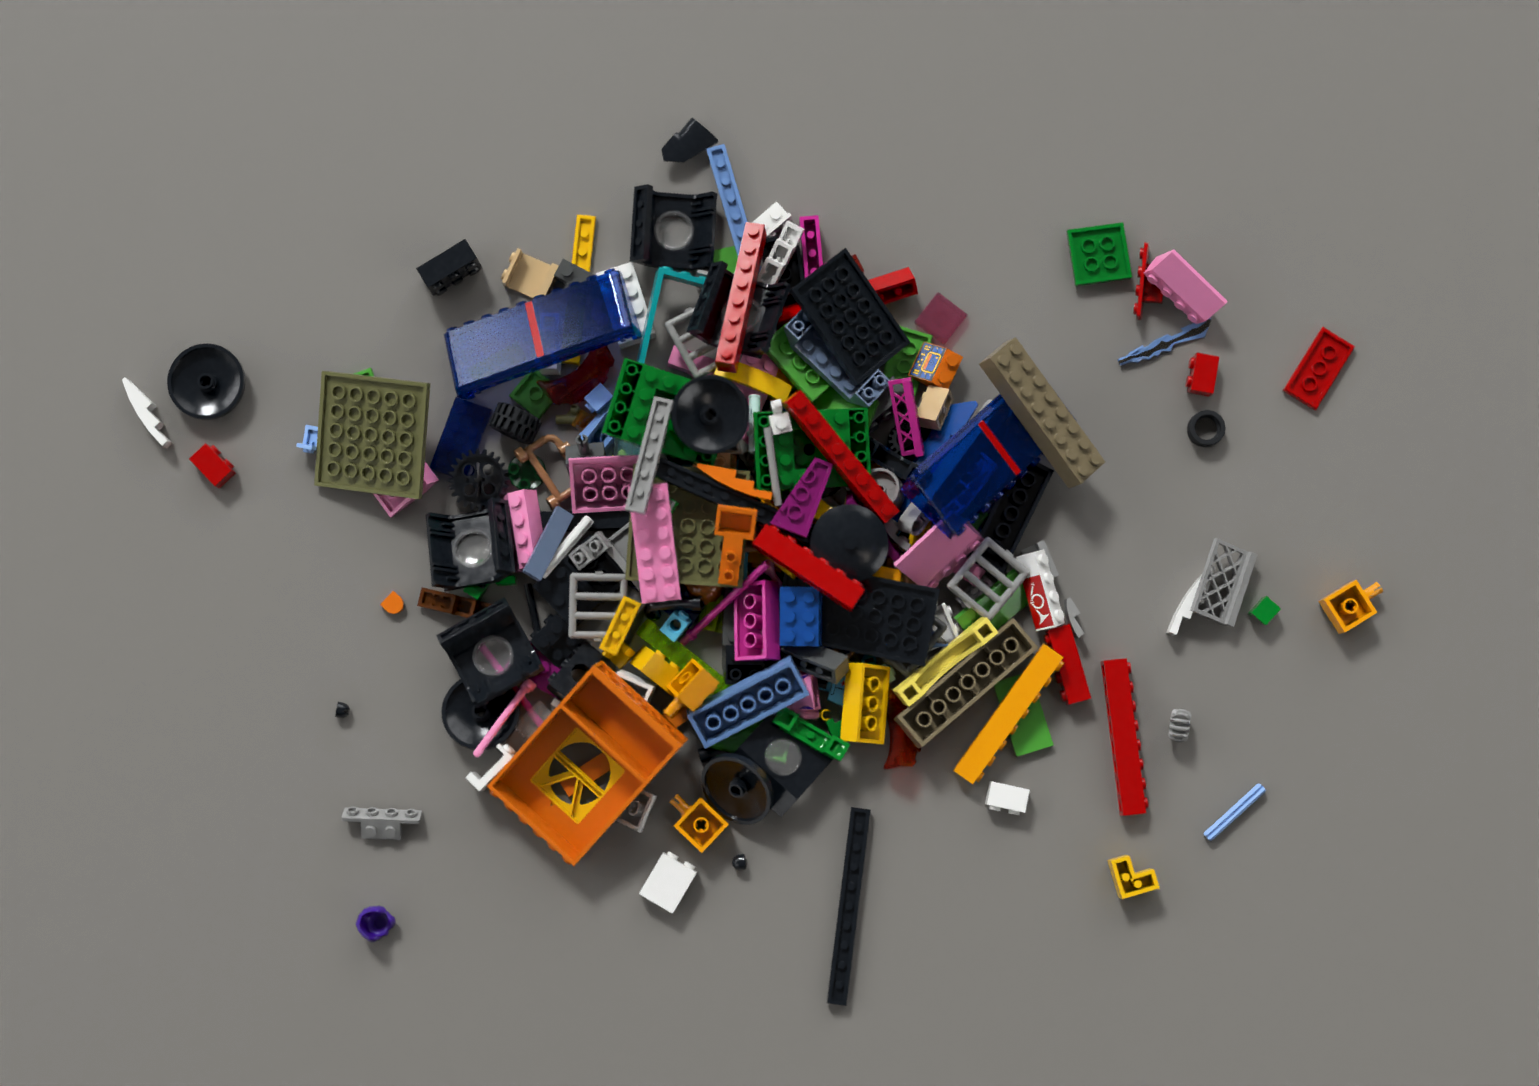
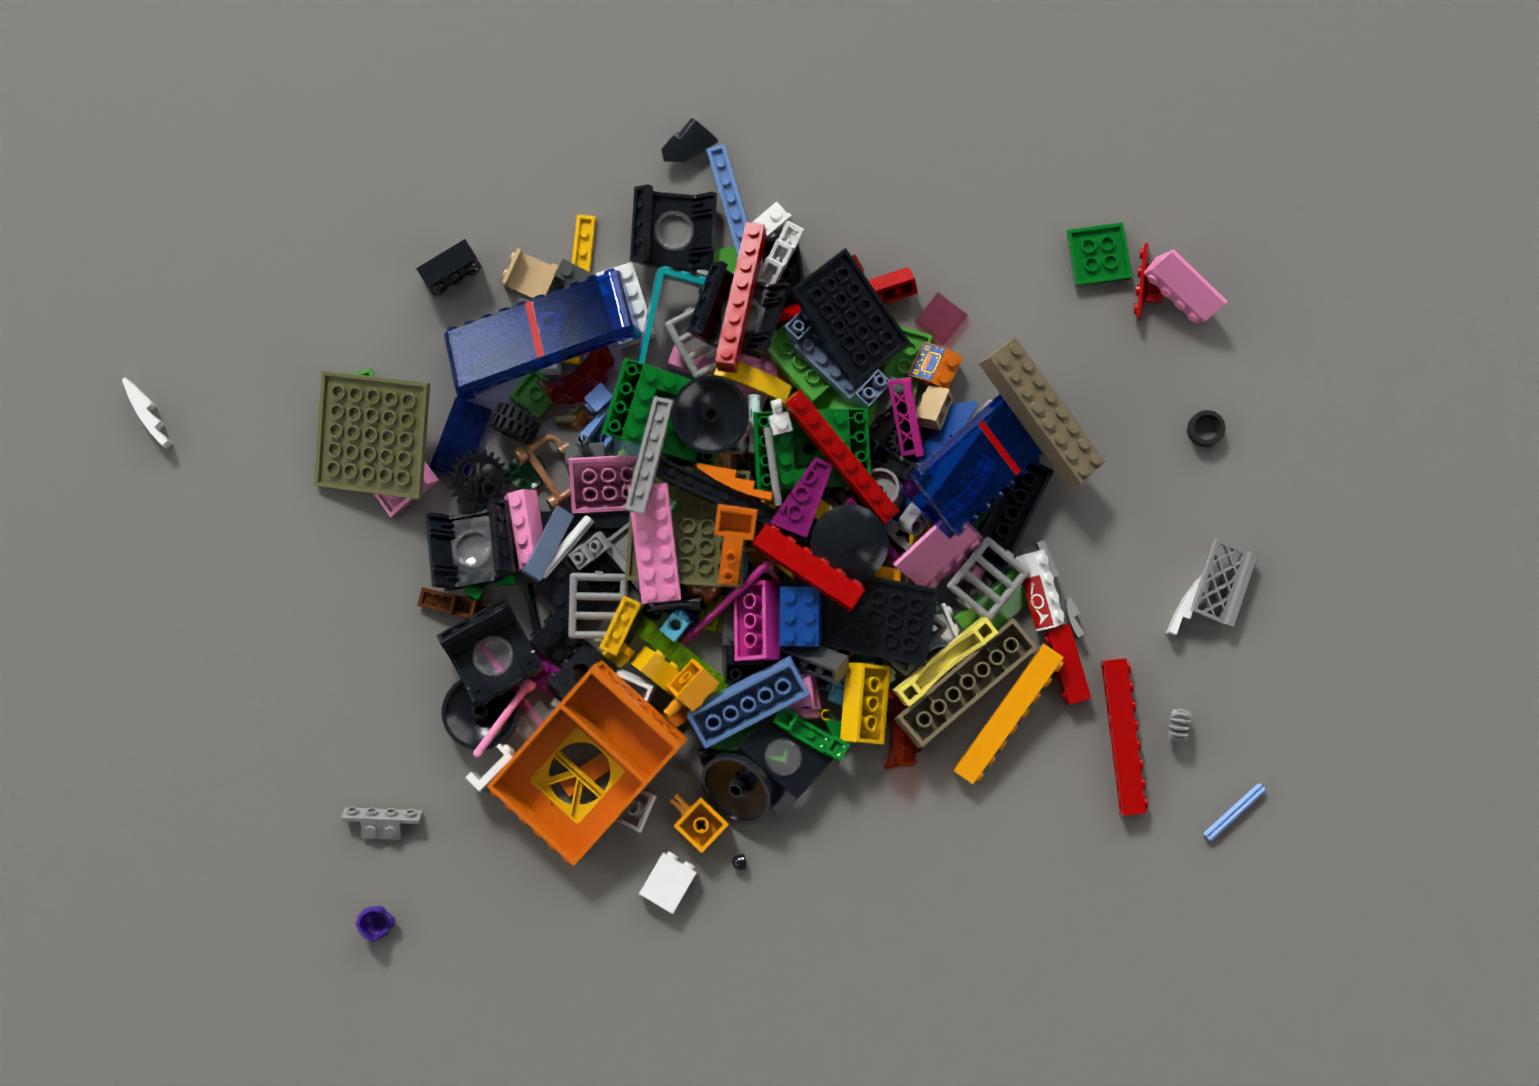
(189, 380): black dish -> none
(212, 465): red brick -> none
(310, 439): light blue bracket -> none
(340, 710): black hinge -> none
(393, 603): orange tile -> none
(810, 244): dark pink brick -> none
(848, 906): black plate -> none
(1007, 797): white brick -> none
(1032, 730): bright green tile -> none
(1129, 882): yellow brick -> none
(1165, 343): medium blue sword -> none
(1202, 374): red brick -> none
(1264, 610): green panel -> none
(1318, 368): red tile -> none
(1359, 603): light orange brick -> none

